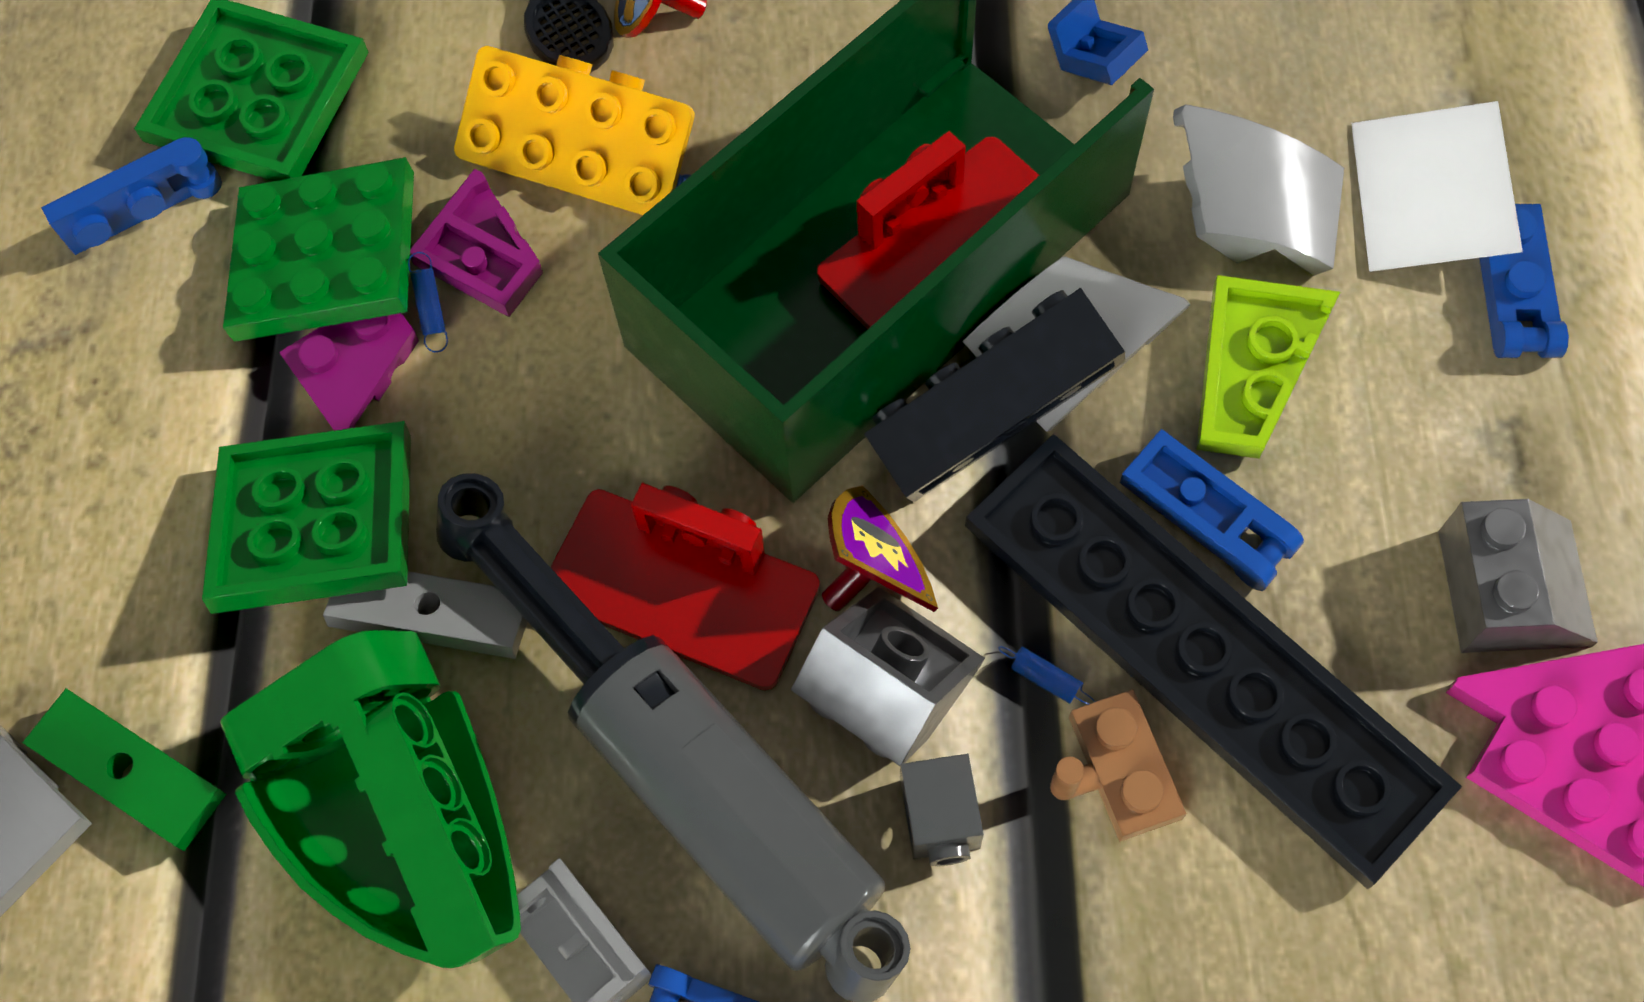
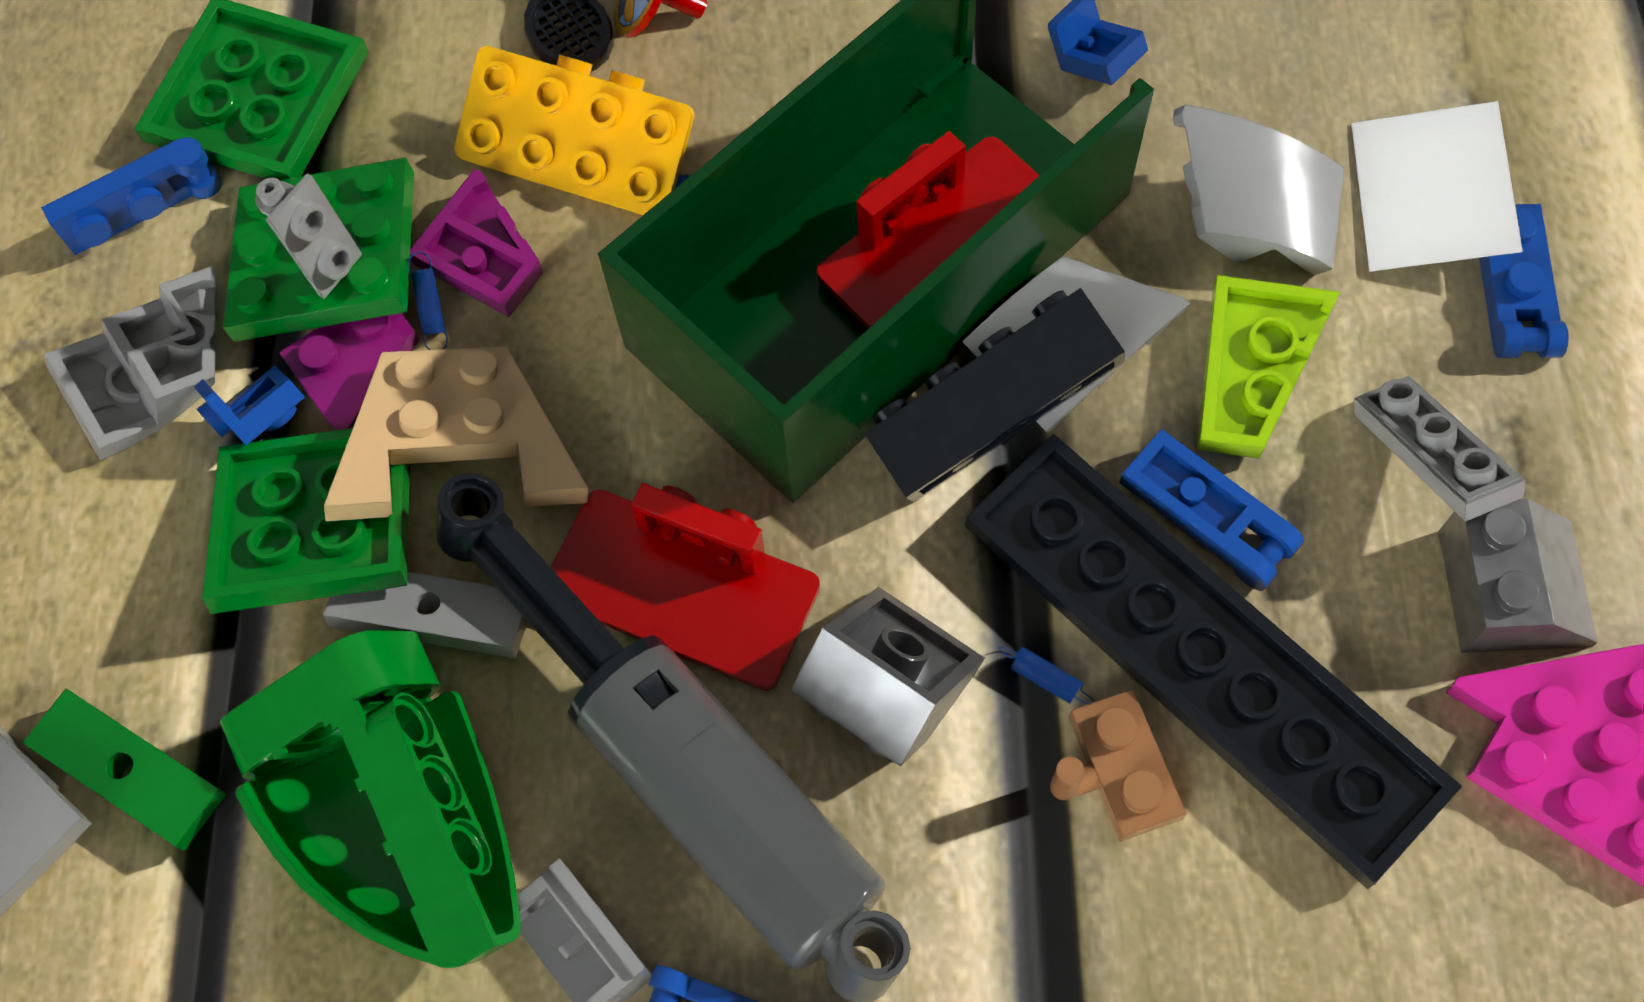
(141, 365): none -> light grey slope
(260, 407): none -> blue bracket
(308, 230): none -> light grey hinge
(446, 410): none -> tan wing
(872, 549): shield -> none
(941, 809): dark grey brick -> none
(1439, 448): none -> light grey tile

